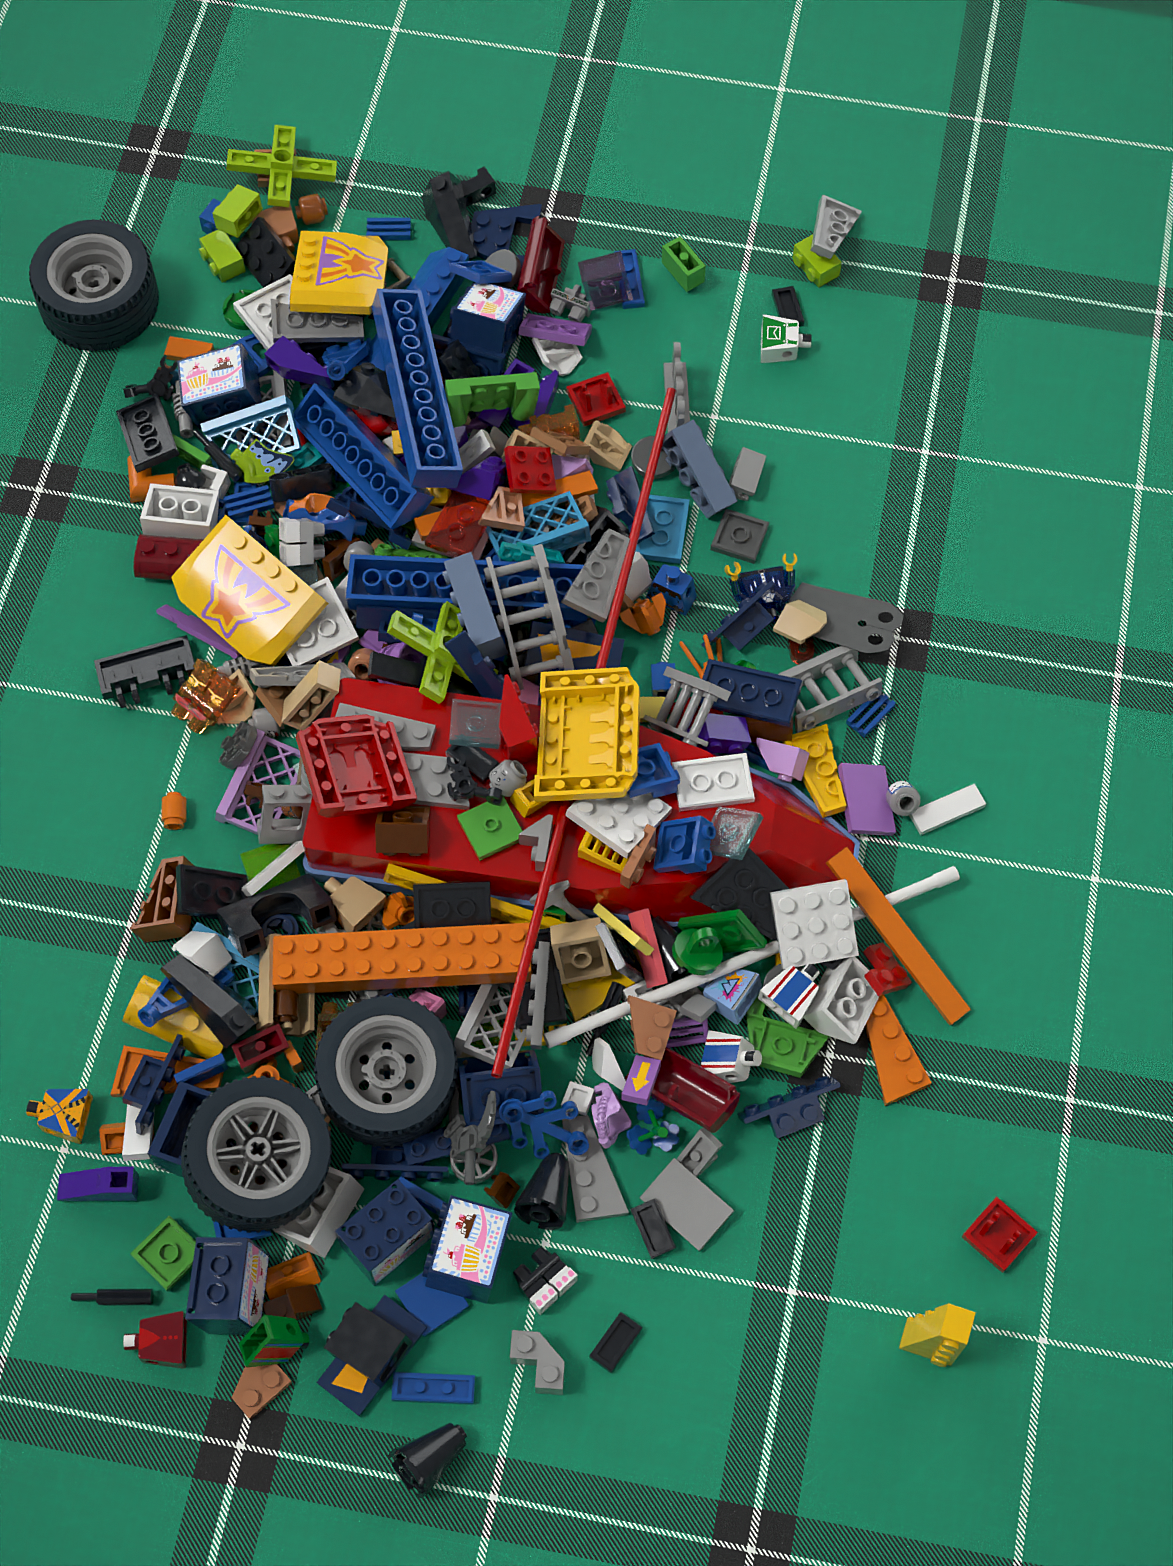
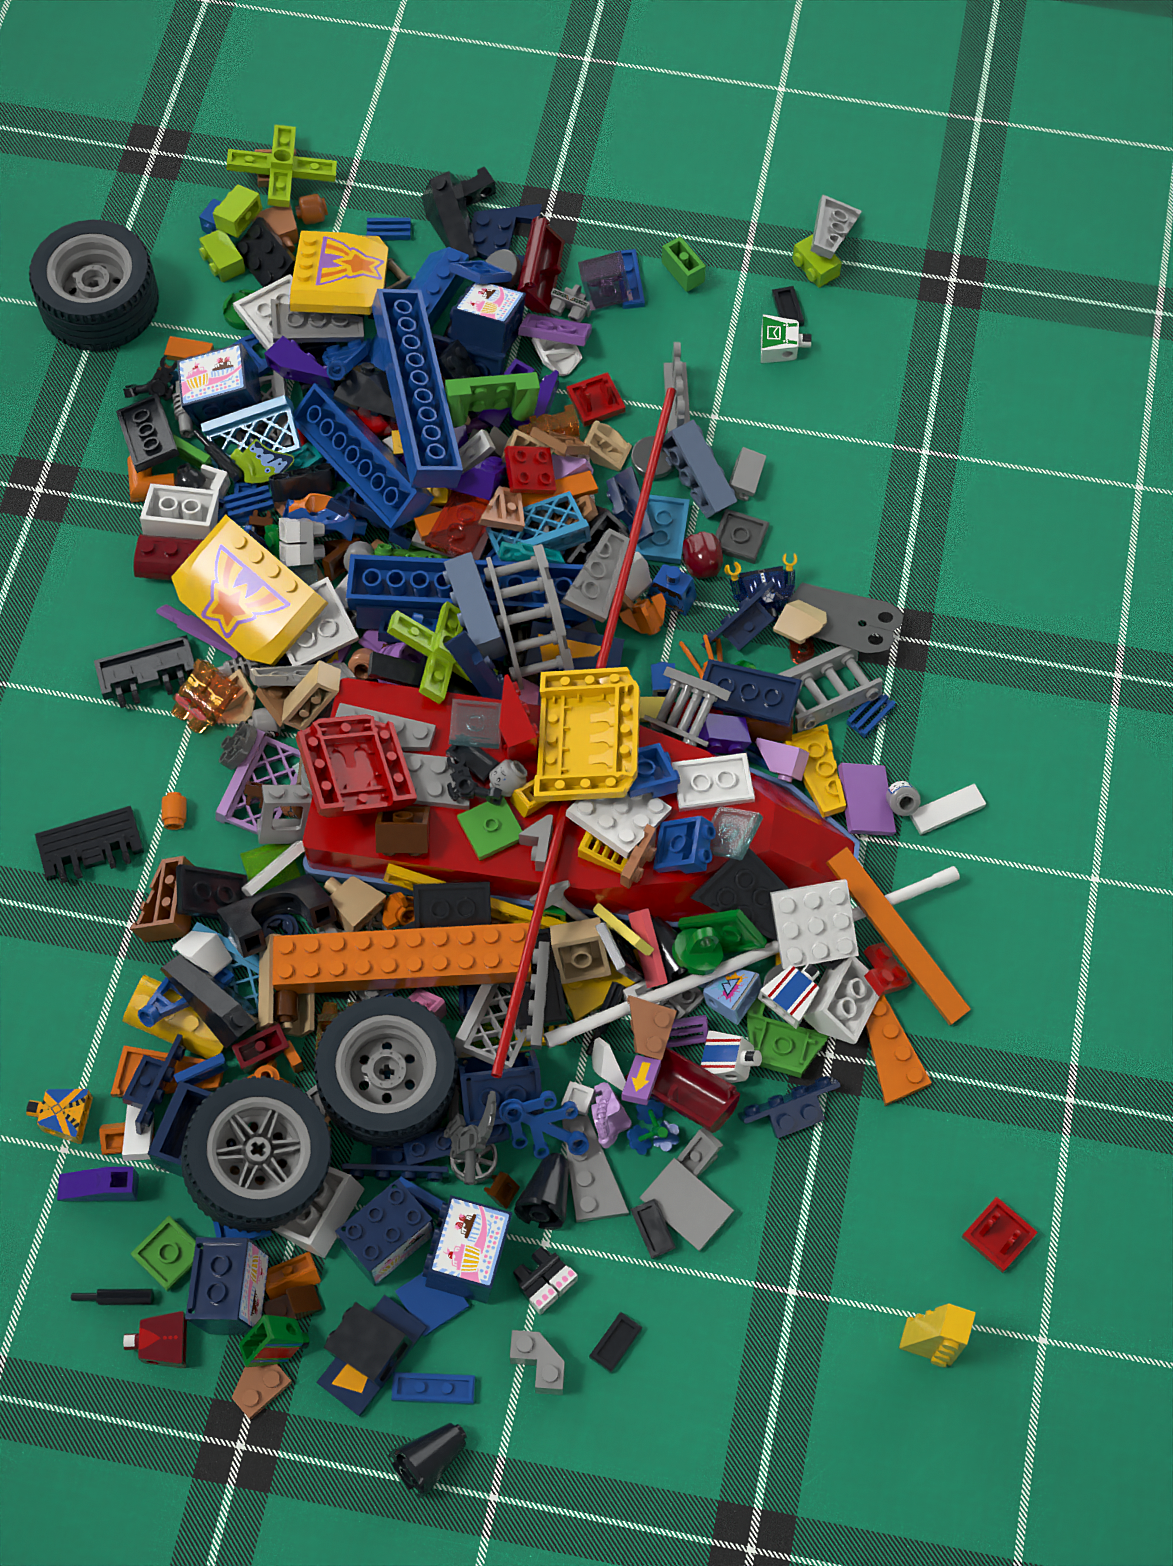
(88, 842): none -> black hinge
(698, 1007): light grey tile -> none
(702, 555): none -> dark red hair

